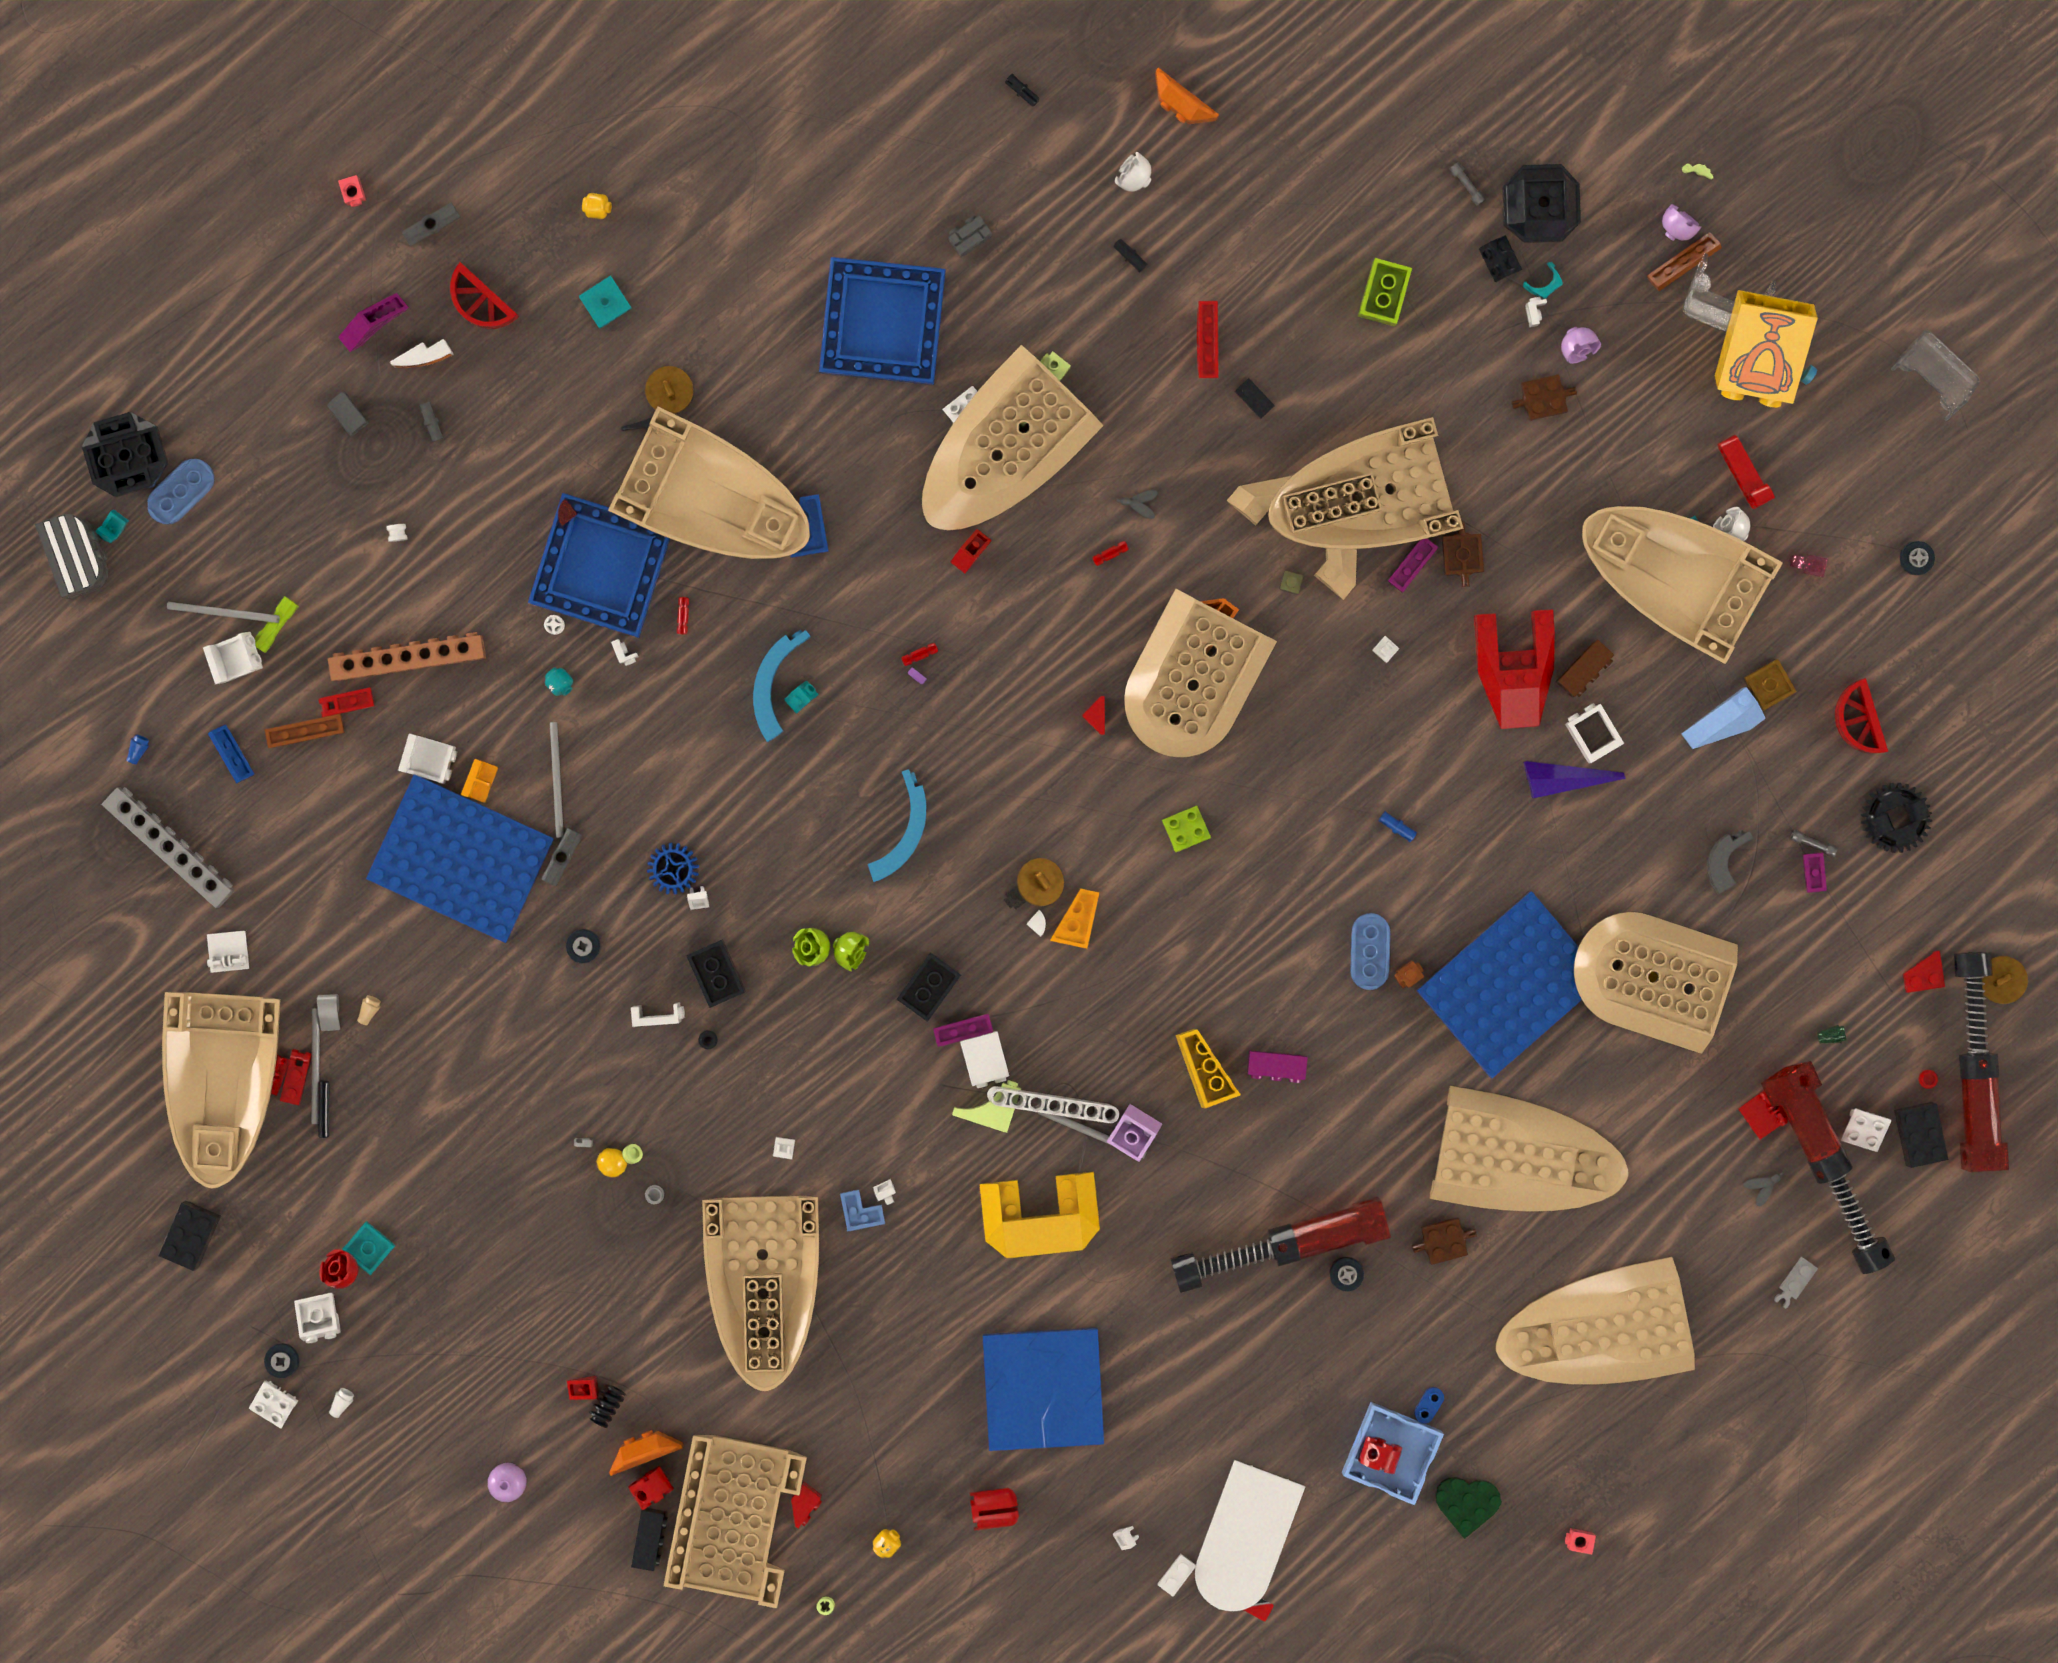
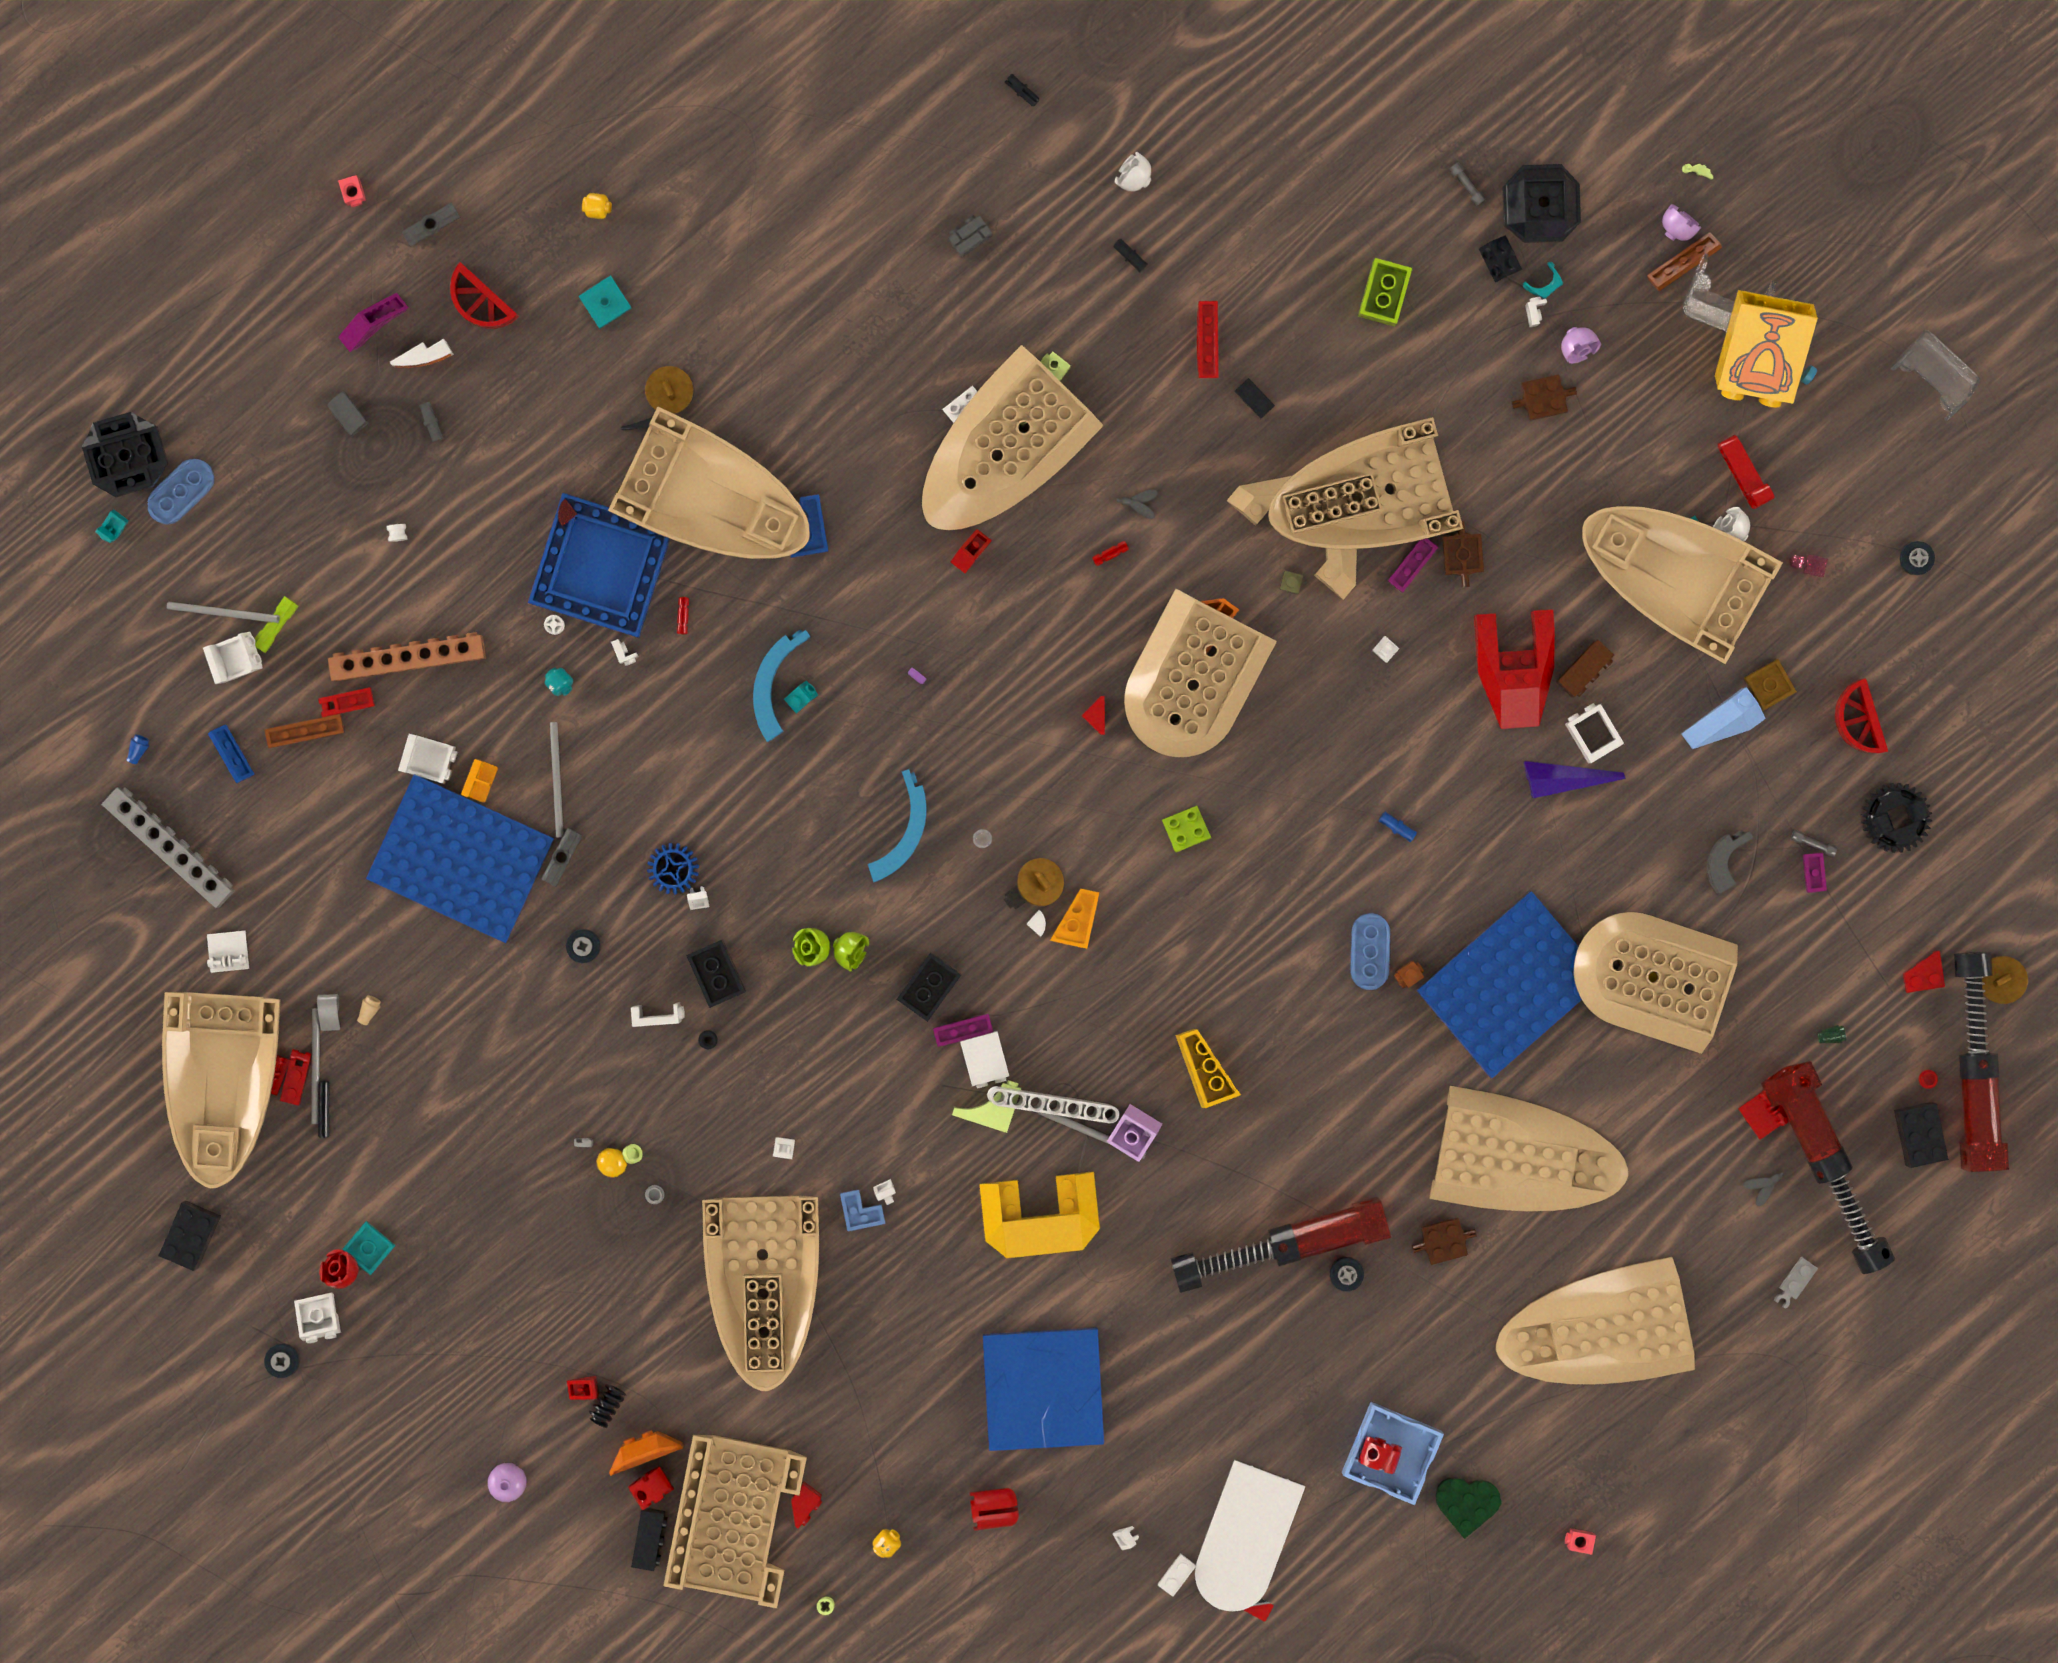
(73, 554): dark grey brick -> none
(273, 1404): white hinge -> none
(342, 1400): white cone -> none
(882, 321): blue tile -> none
(919, 654): red axle -> none
(982, 836): none -> clear wheel
(1181, 101): orange wedge -> none
(1277, 1066): magenta brick -> none
(1428, 1405): blue plate -> none
(1865, 1129): white hinge -> none

